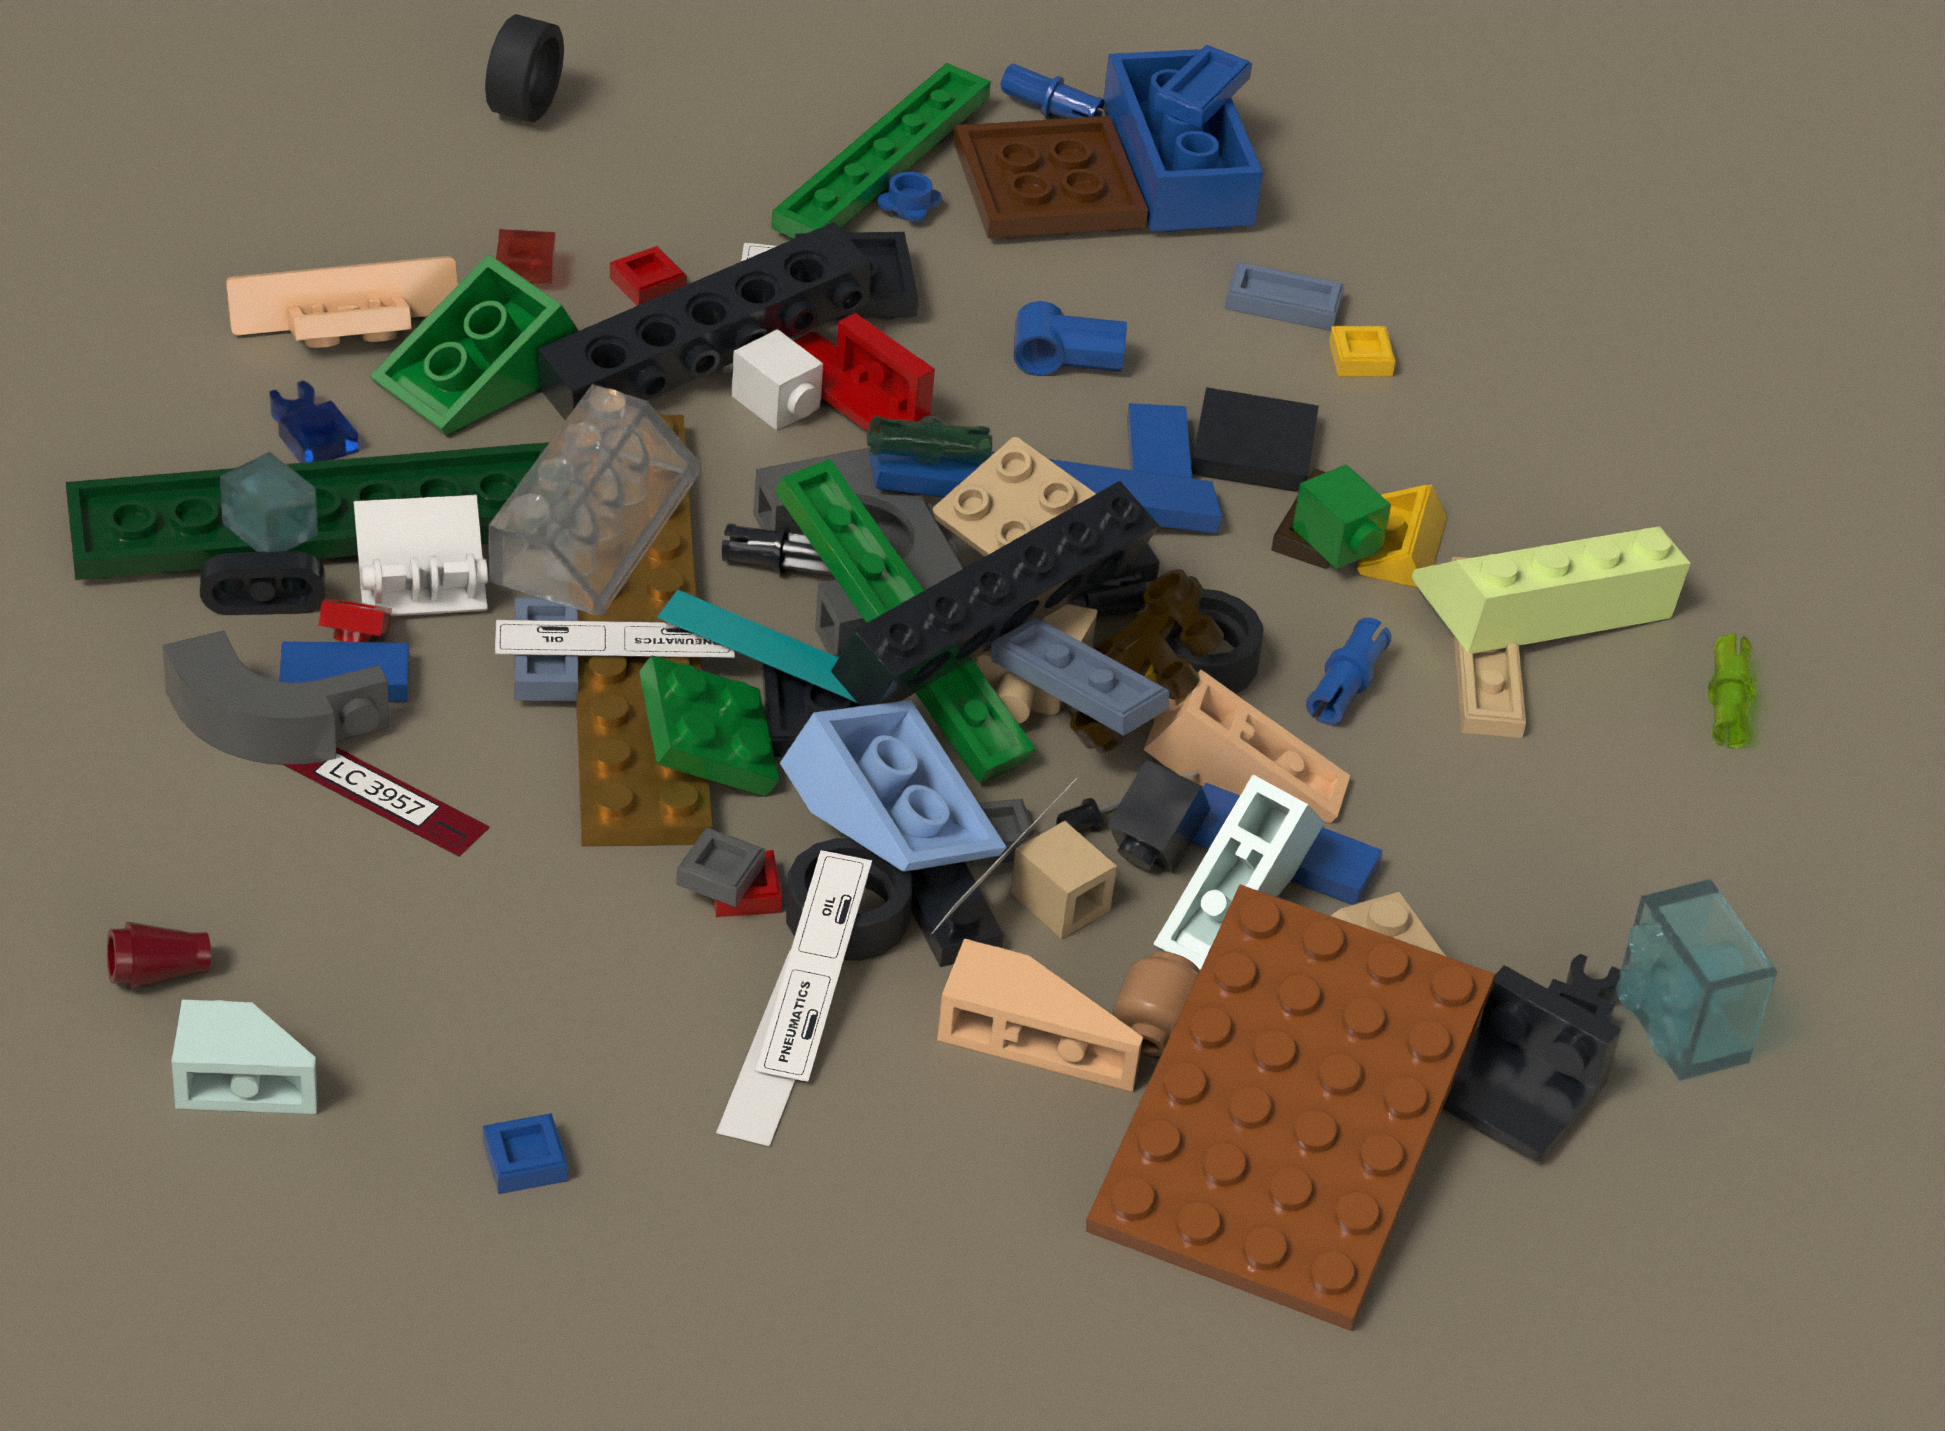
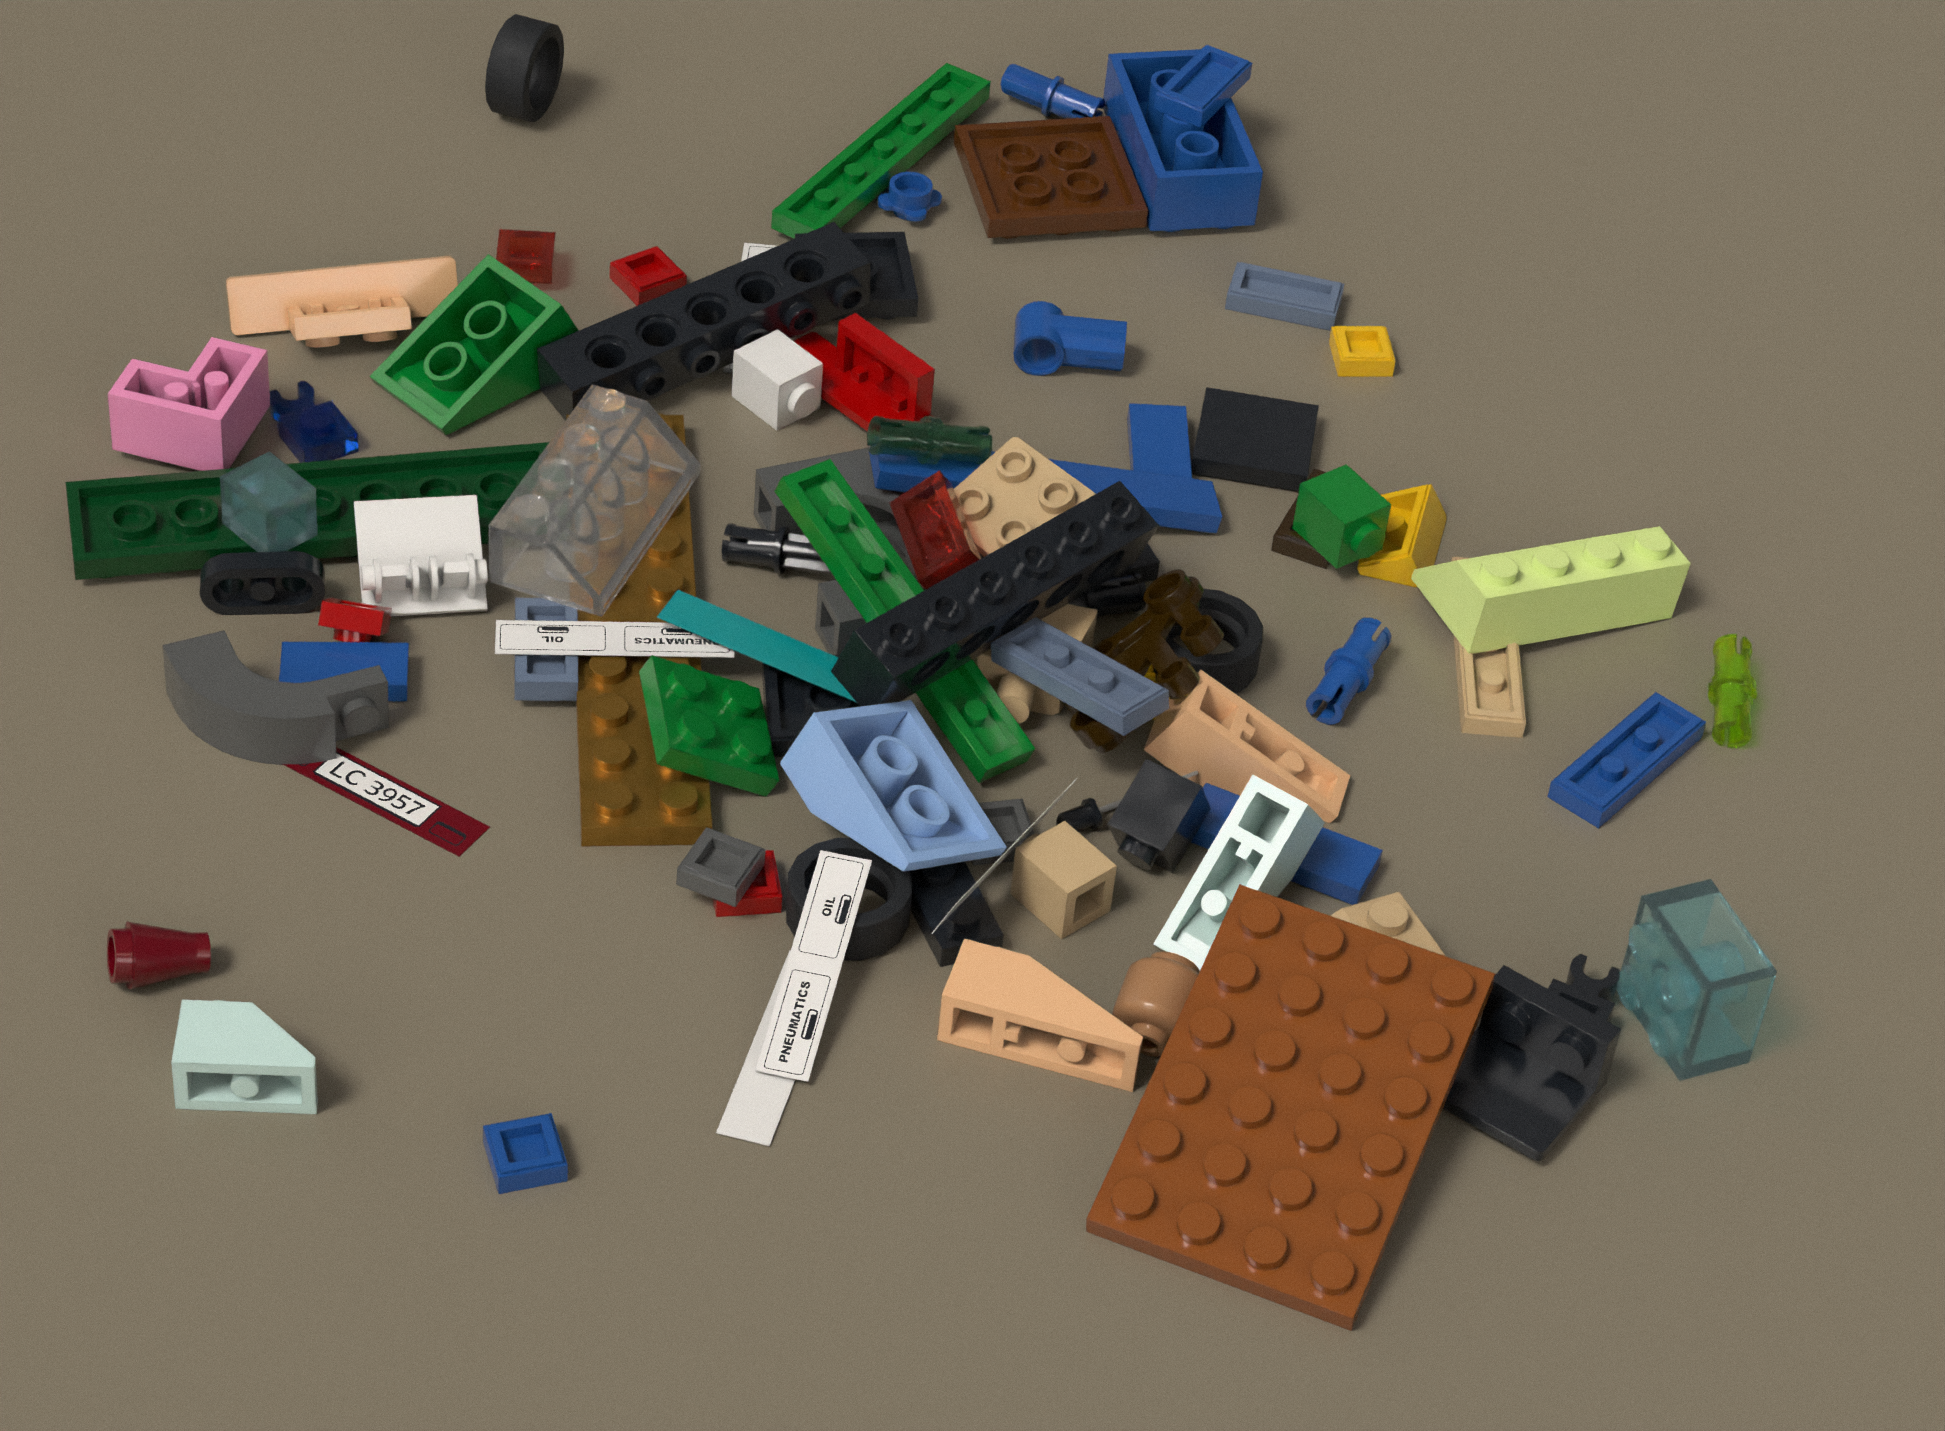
(194, 415): none -> bright pink brick
(934, 530): none -> clear red plate
(1626, 760): none -> blue tile

